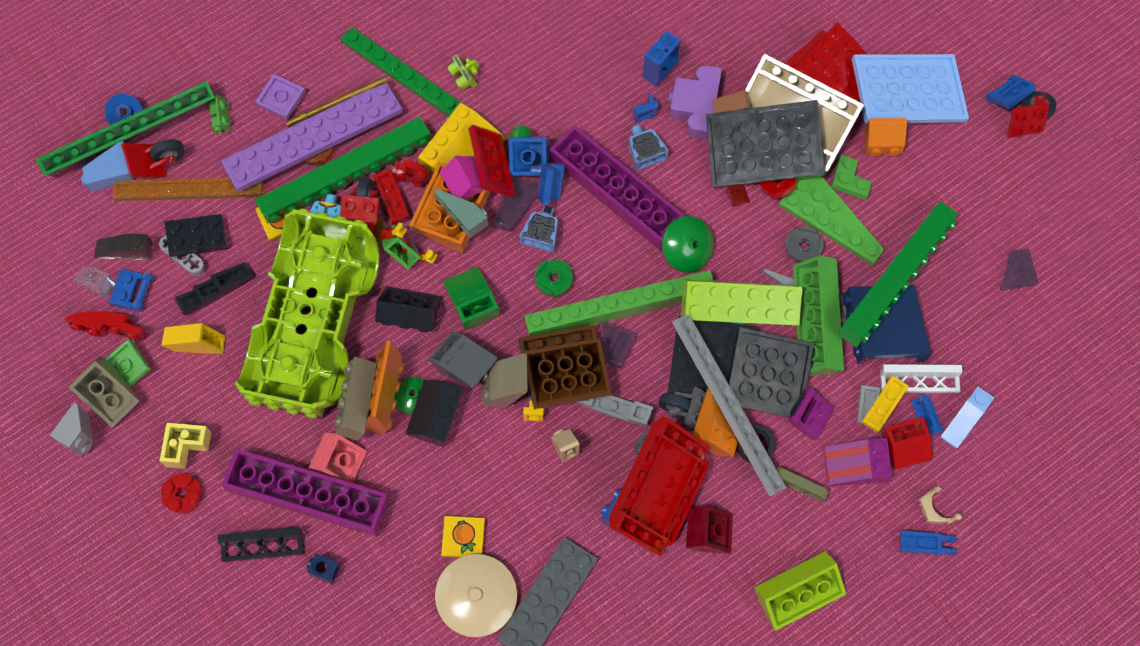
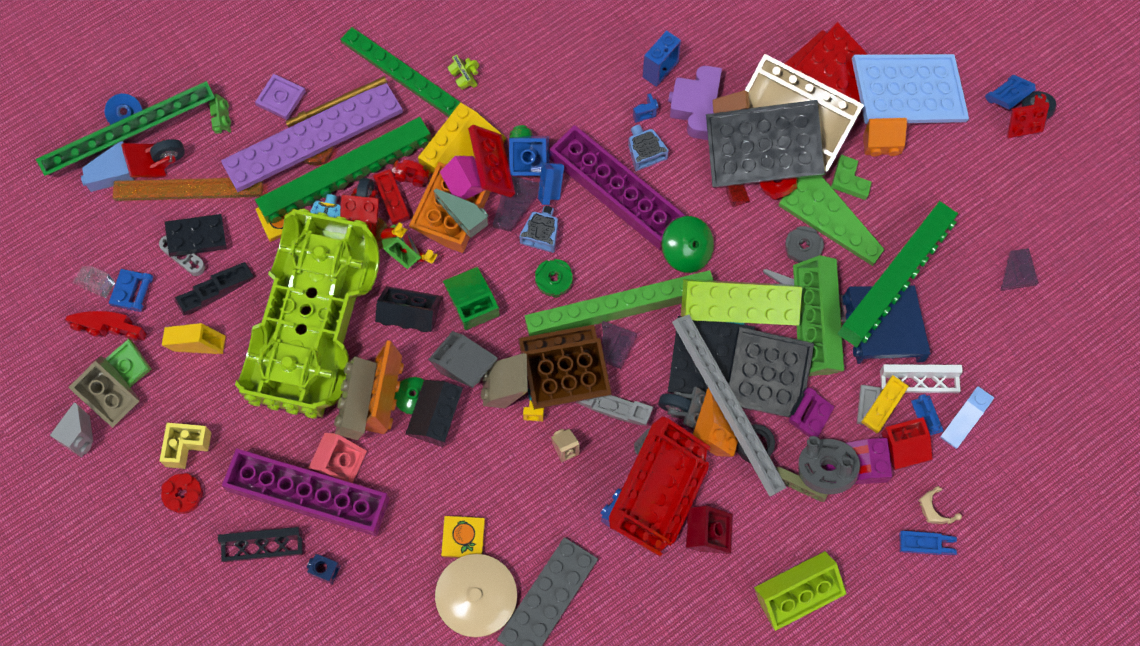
(125, 247): clear smoke slope -> none
(831, 452): none -> dark grey piece

